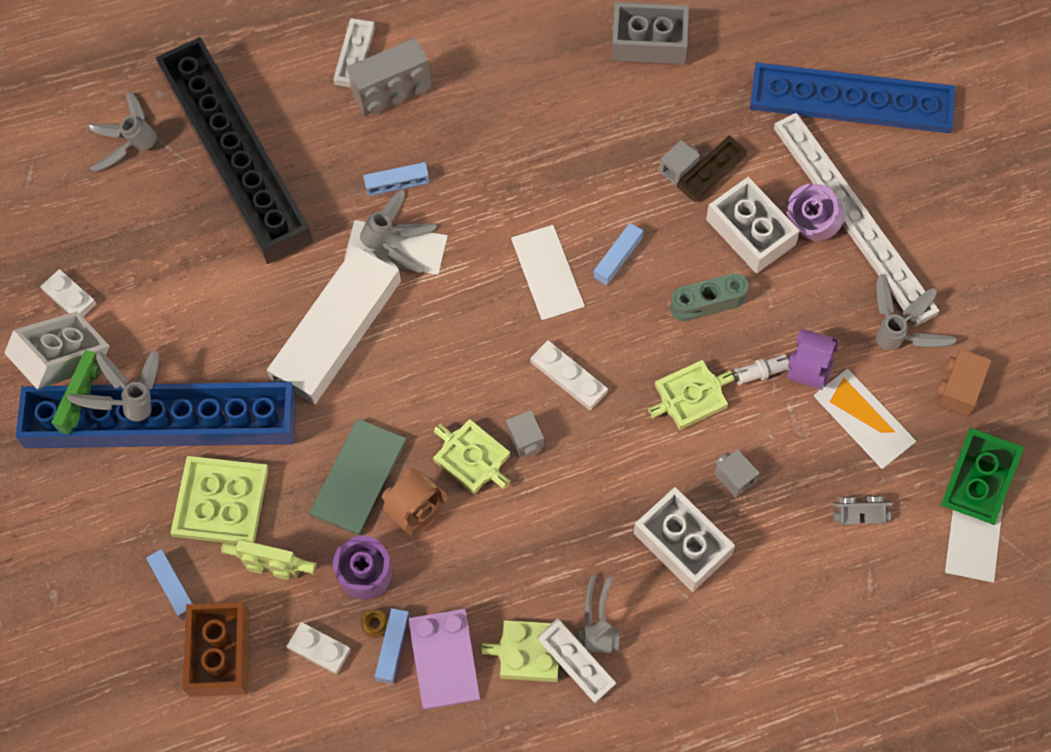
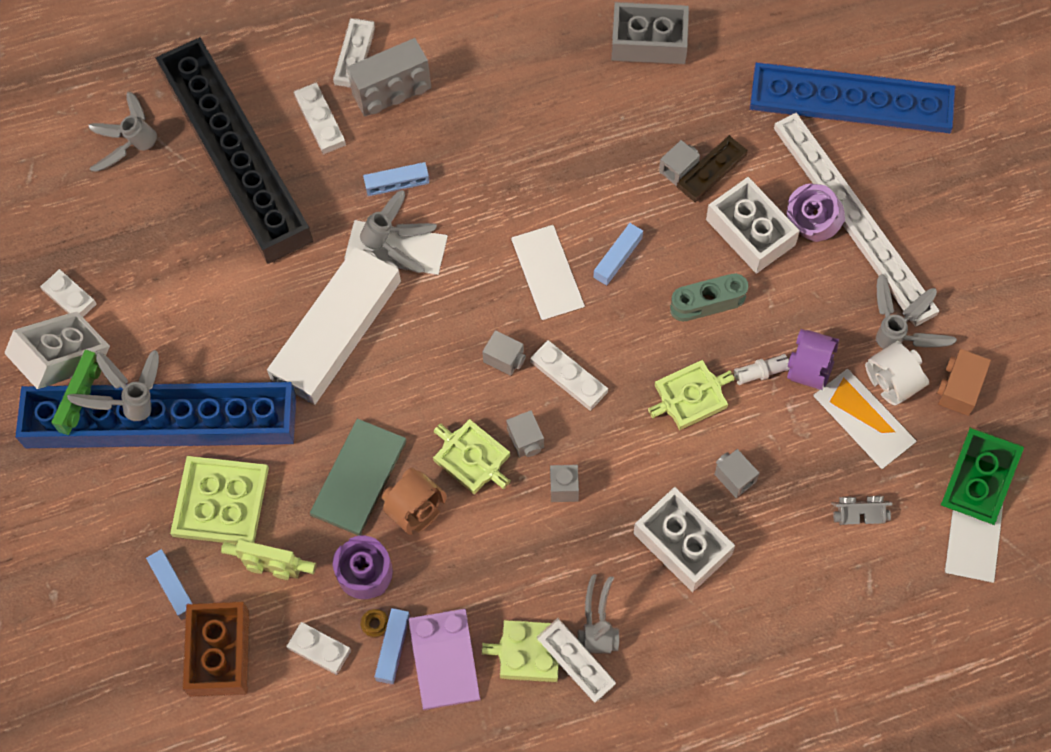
(319, 118): none -> white plate
(504, 353): none -> light grey brick
(564, 483): none -> light grey brick
(897, 372): none -> white brick

